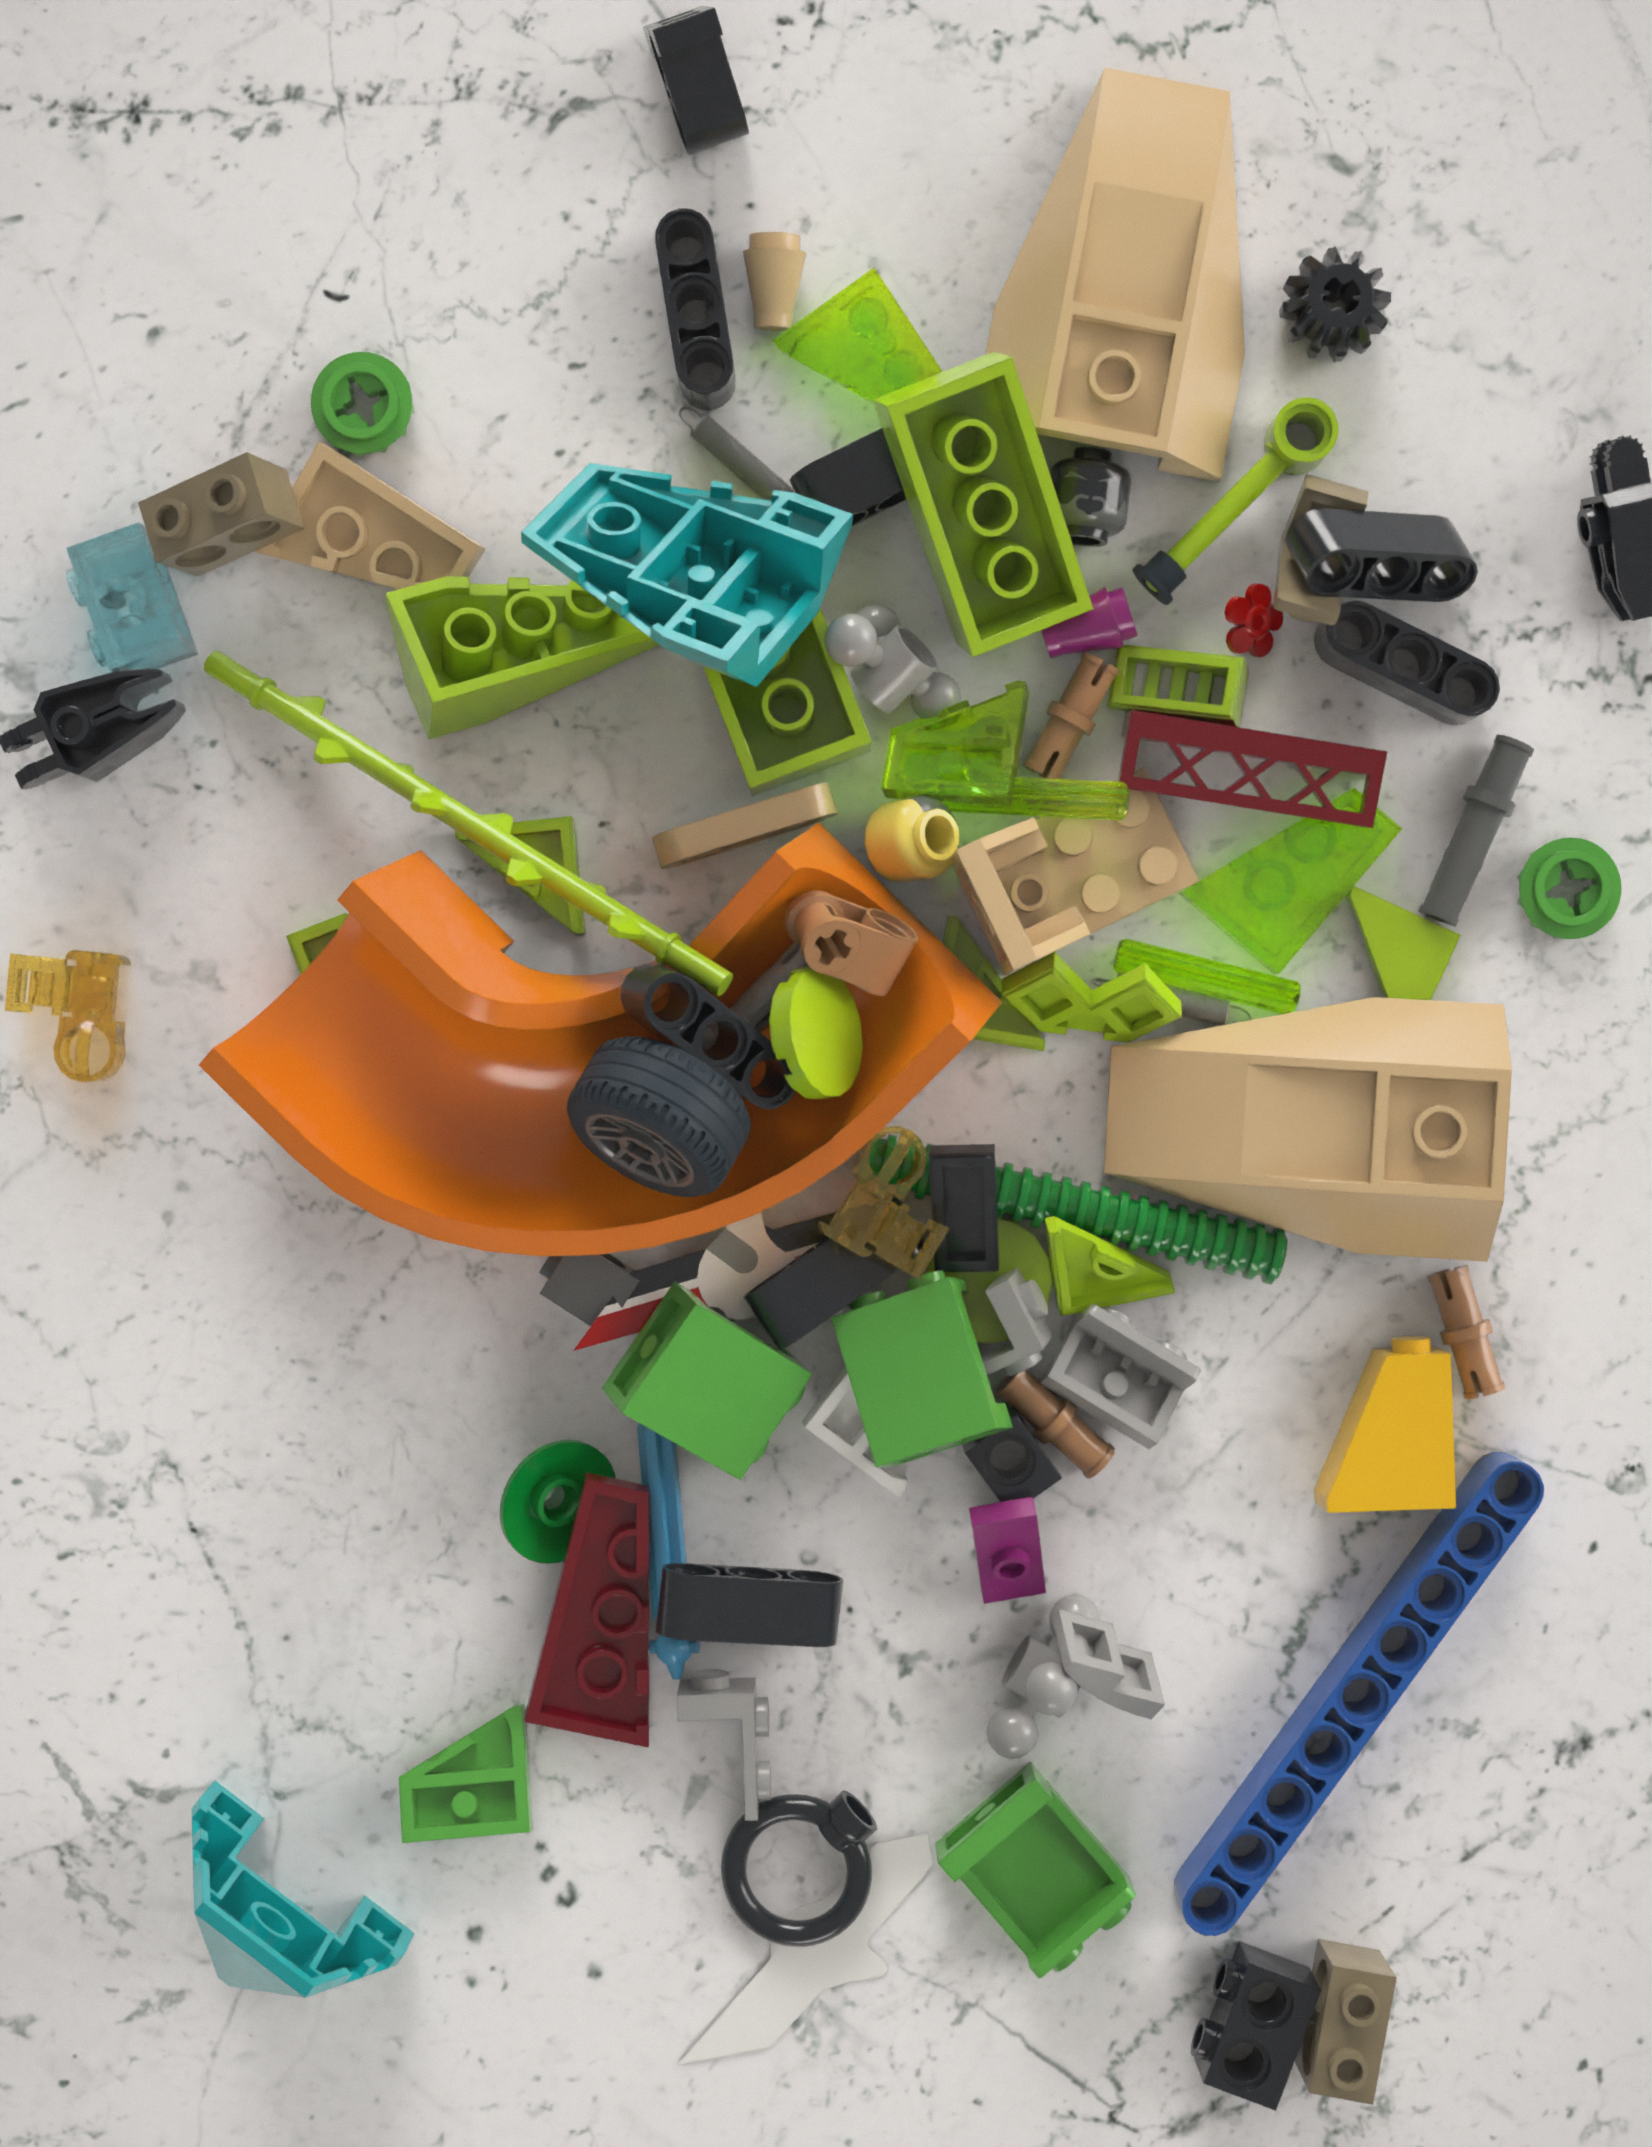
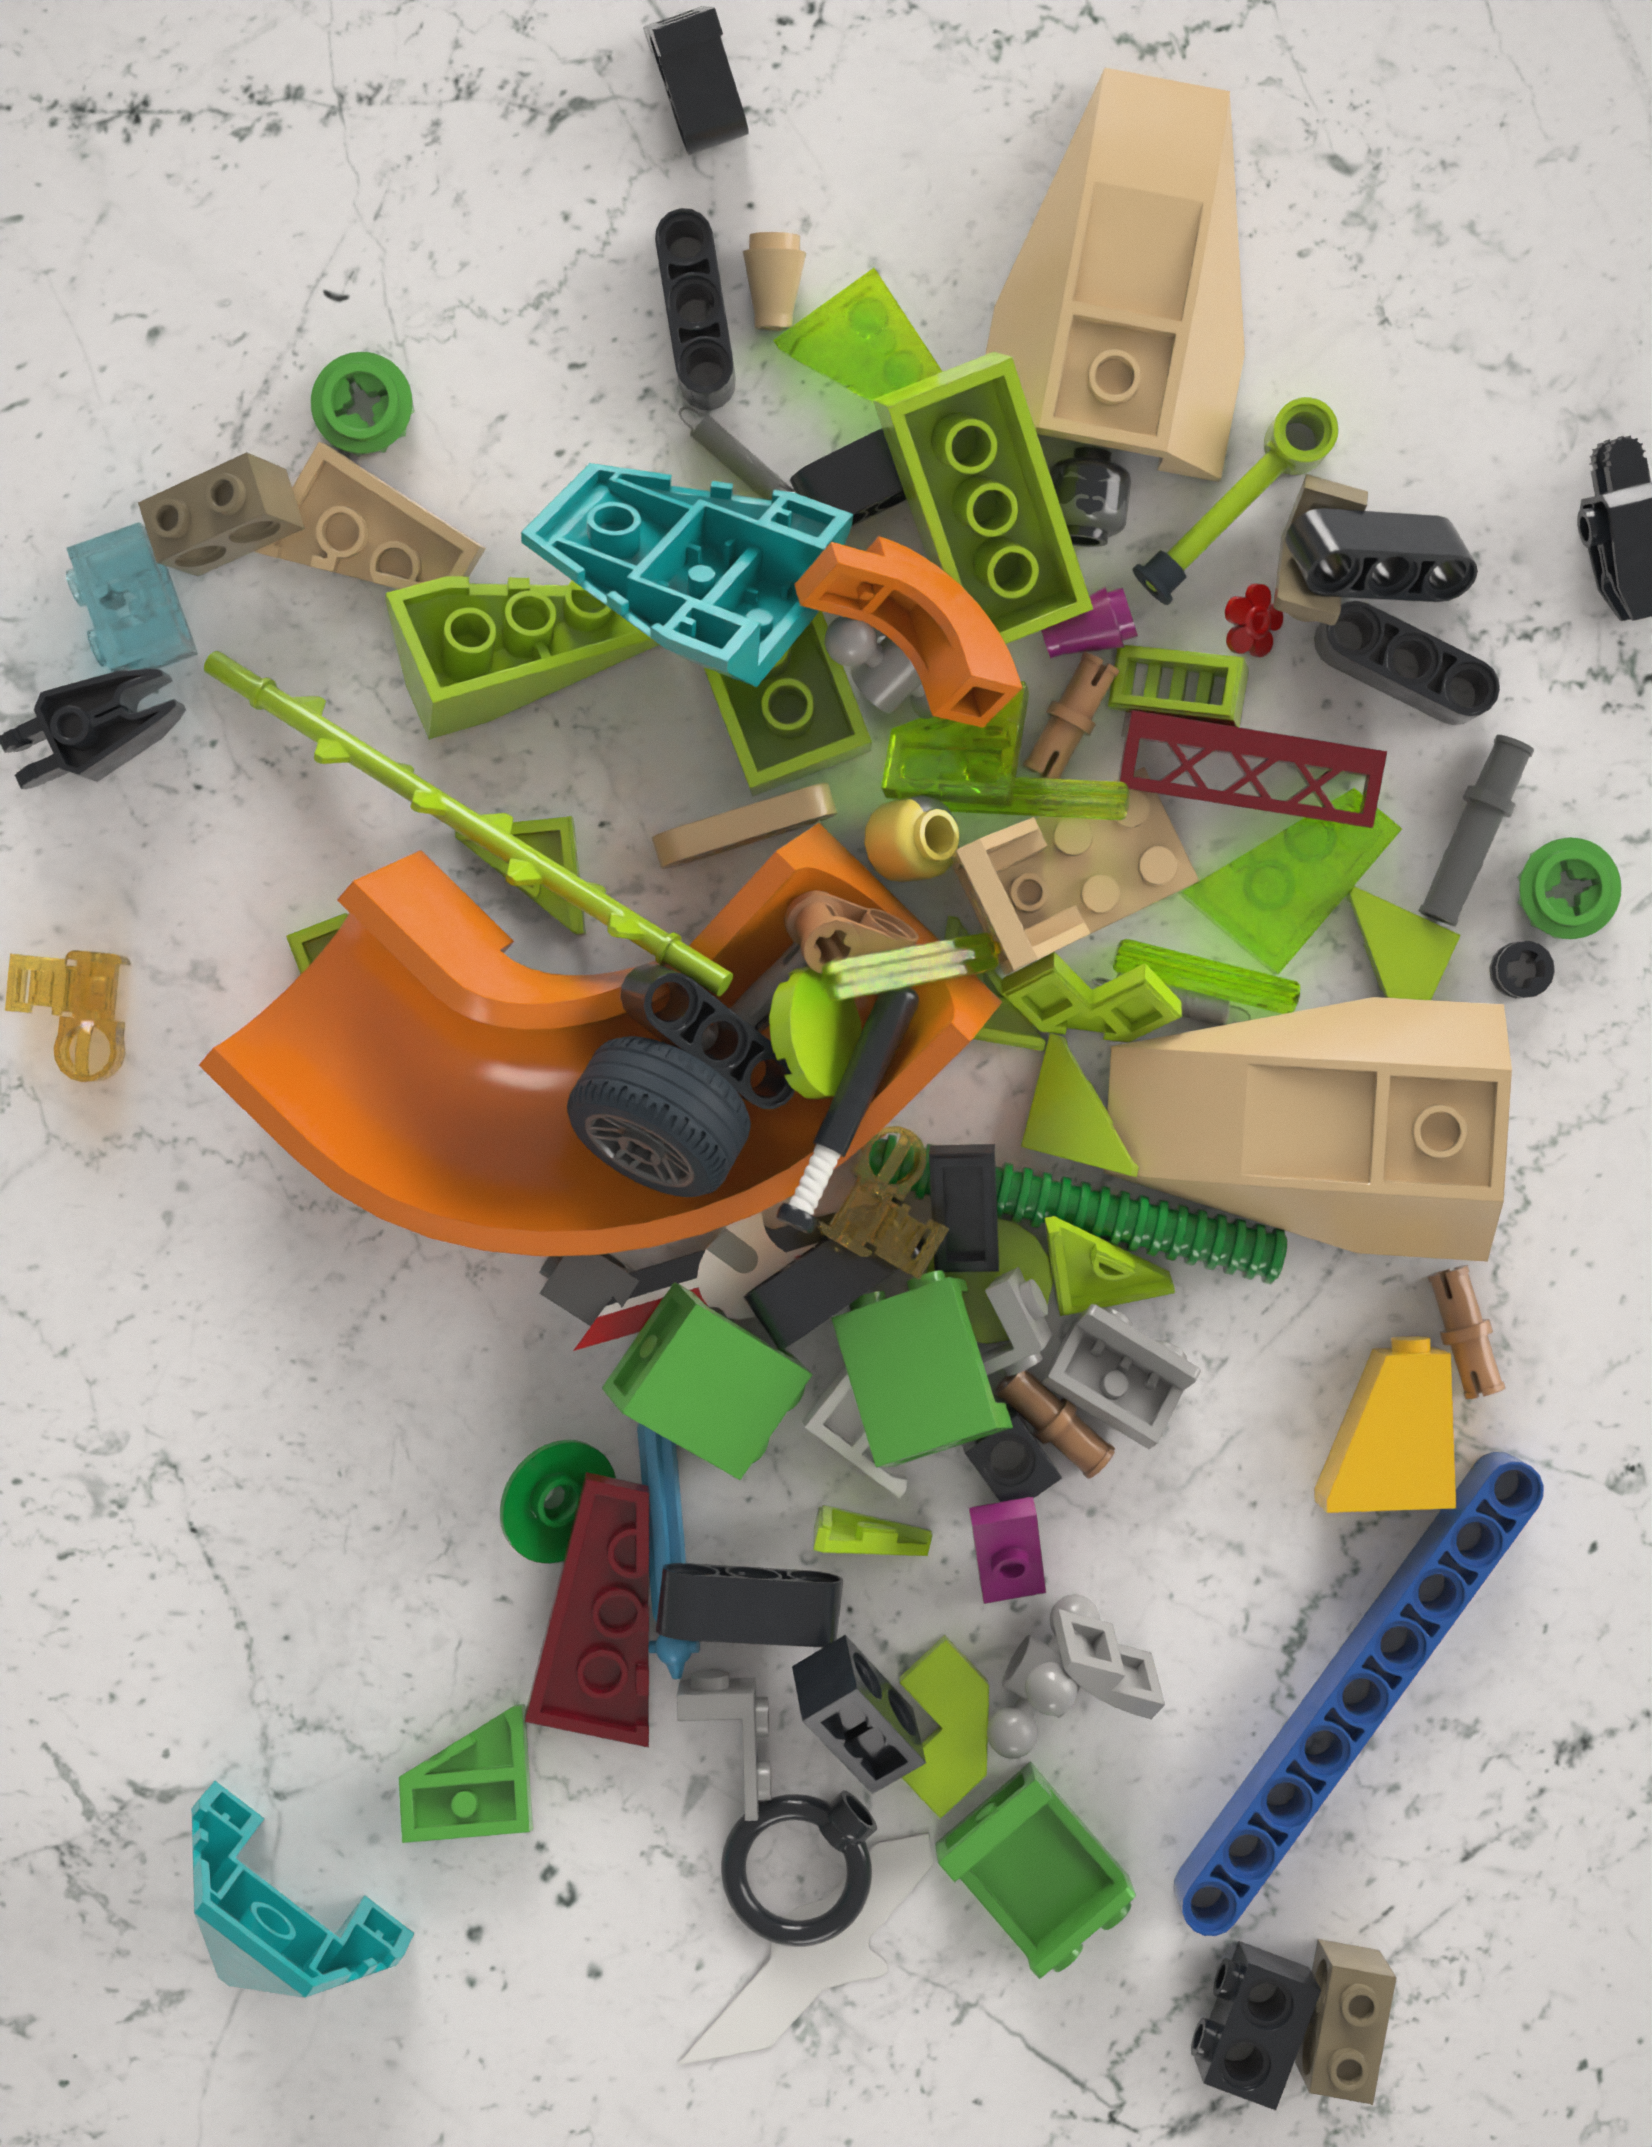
(858, 1085): none -> black piece
(858, 1714): none -> black brick
(859, 1533): none -> lime tile
(909, 966): none -> clear neon green axle
(927, 615): none -> orange arch
(959, 1702): none -> lime tile
(1070, 1117): none -> lime tile
(1332, 282): black gear -> none
(1531, 986): none -> black bush

